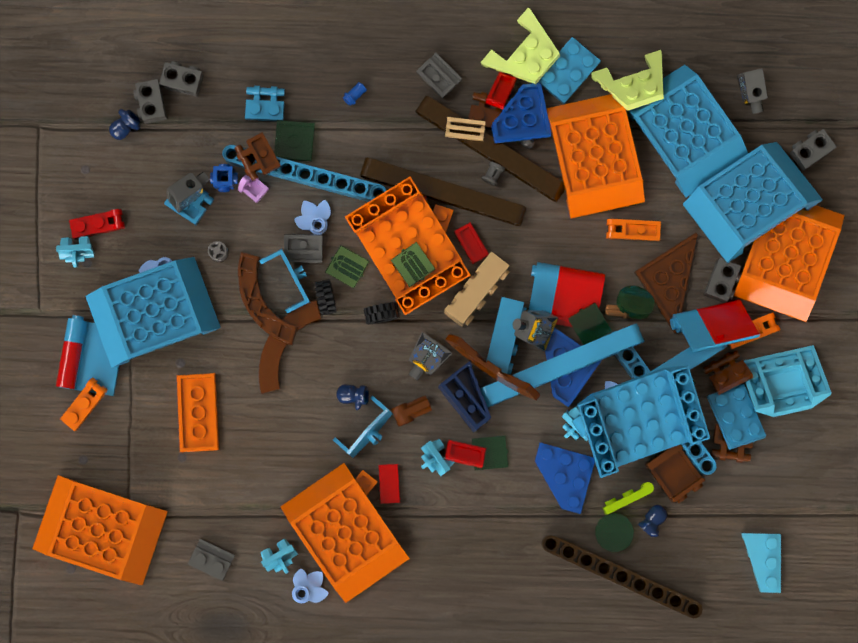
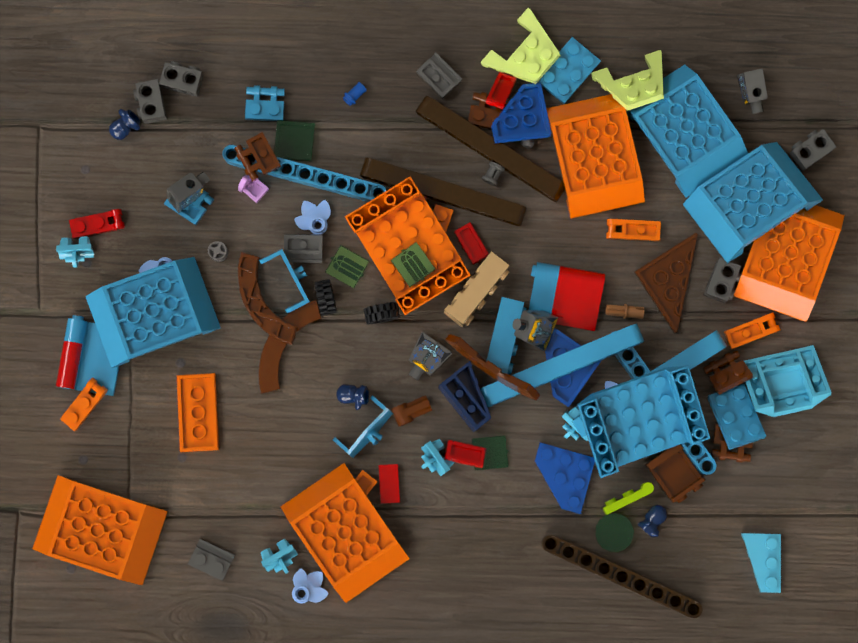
(221, 171): blue brick -> none
(462, 128): tan tile -> none
(589, 324): clear green piece -> none
(635, 302): clear green tile -> none
(715, 325): door -> none

